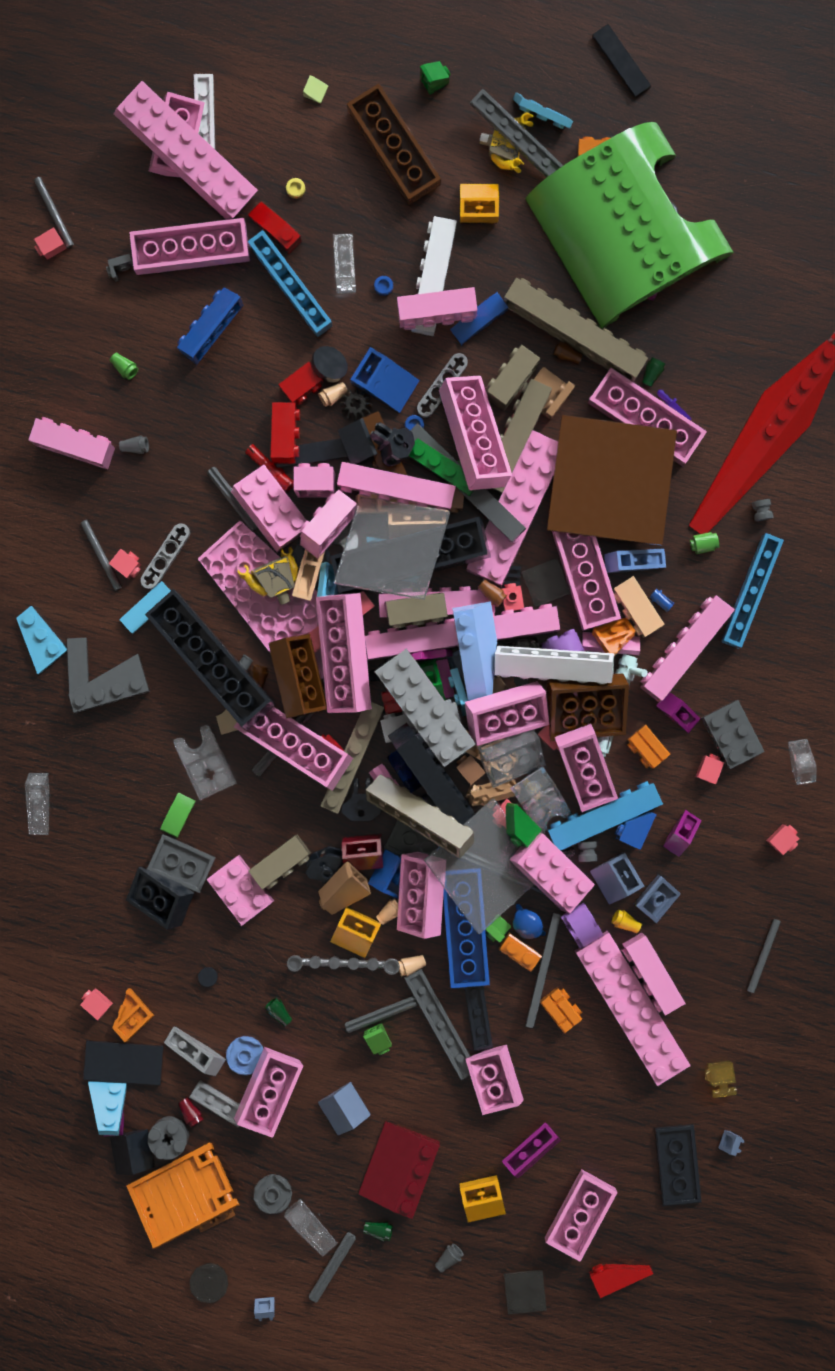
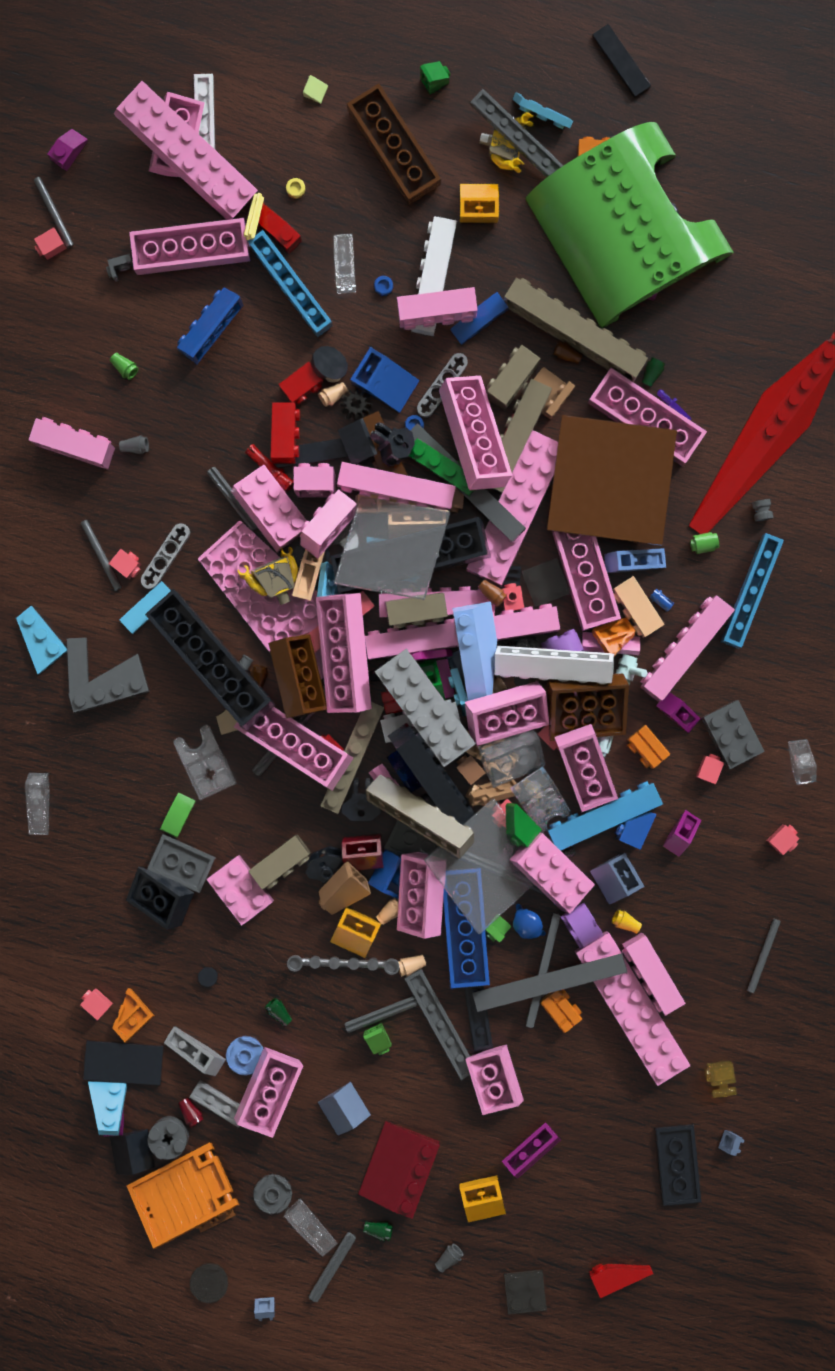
(67, 149): none -> magenta slope
(253, 216): none -> light yellow axle
(519, 952): orange brick -> none
(550, 982): none -> dark grey tile
(580, 1215): bright pink brick -> none
(587, 851): dark grey wheel -> none
(657, 898): sand blue slope -> none

